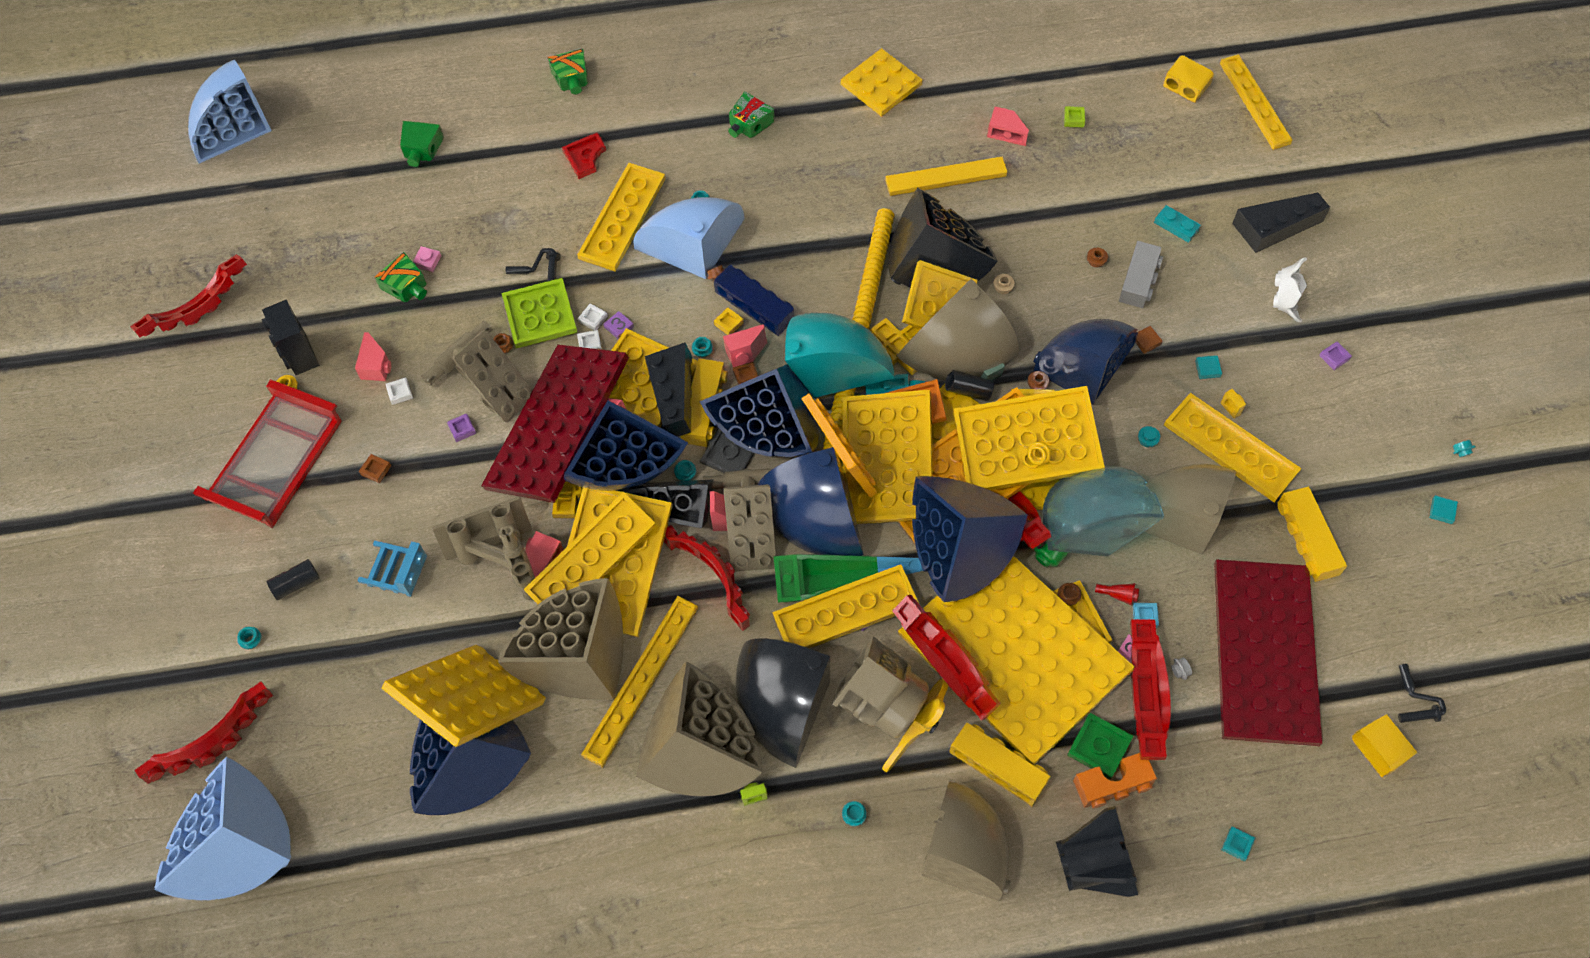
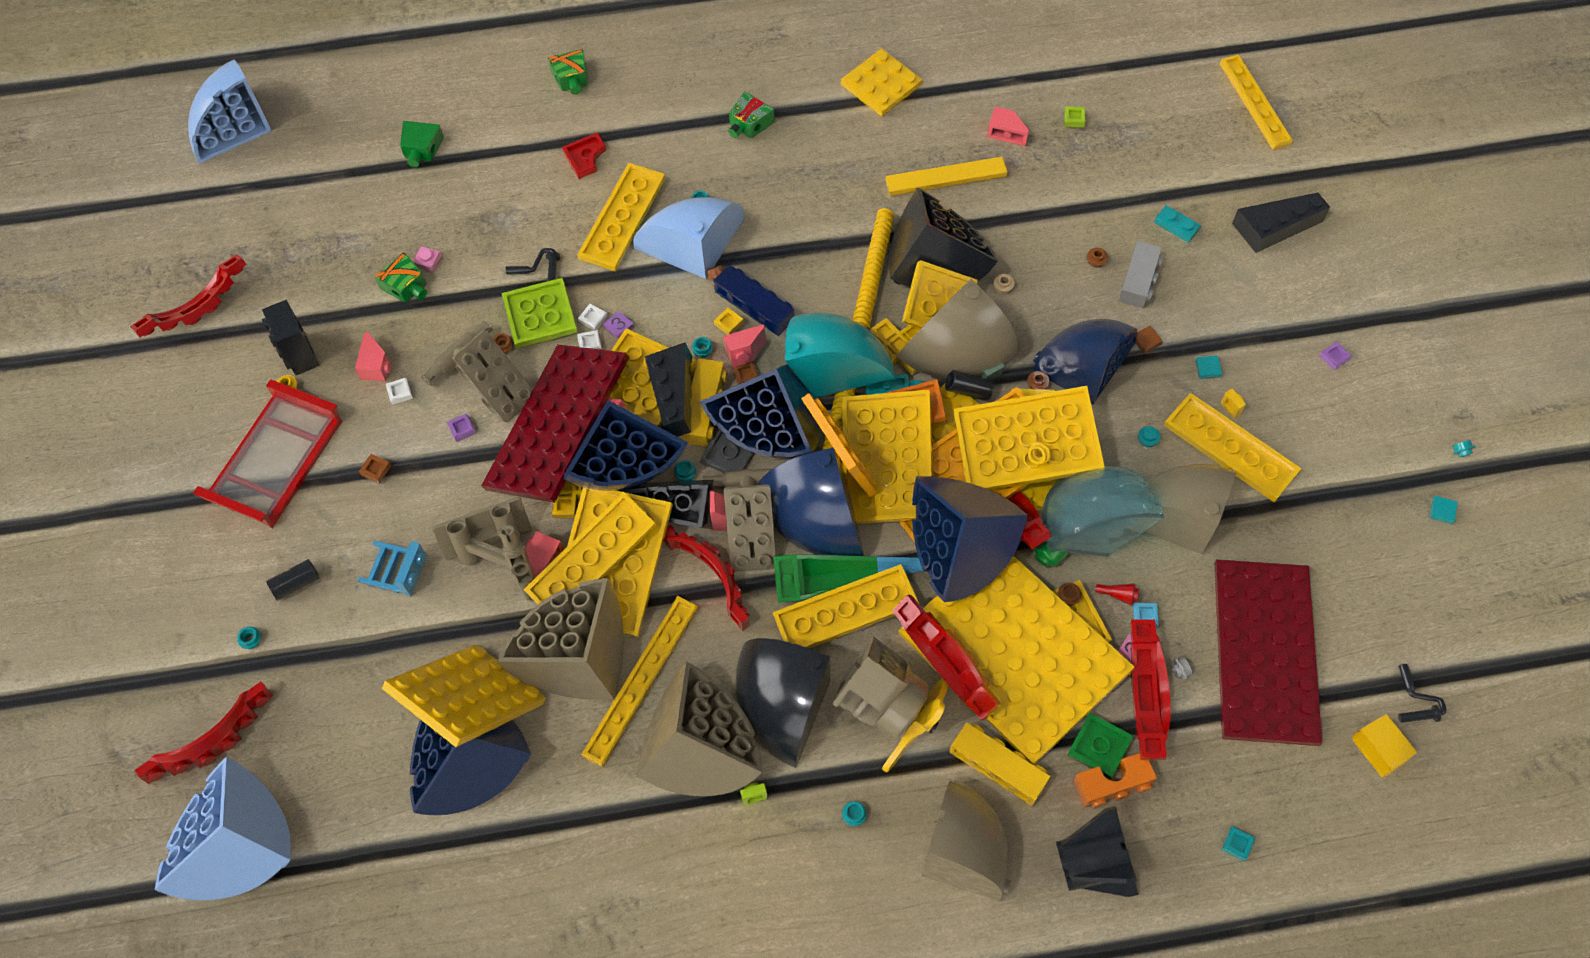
(1188, 78): yellow piece -> none
(1291, 287): white brick -> none
(1311, 534): yellow brick -> none

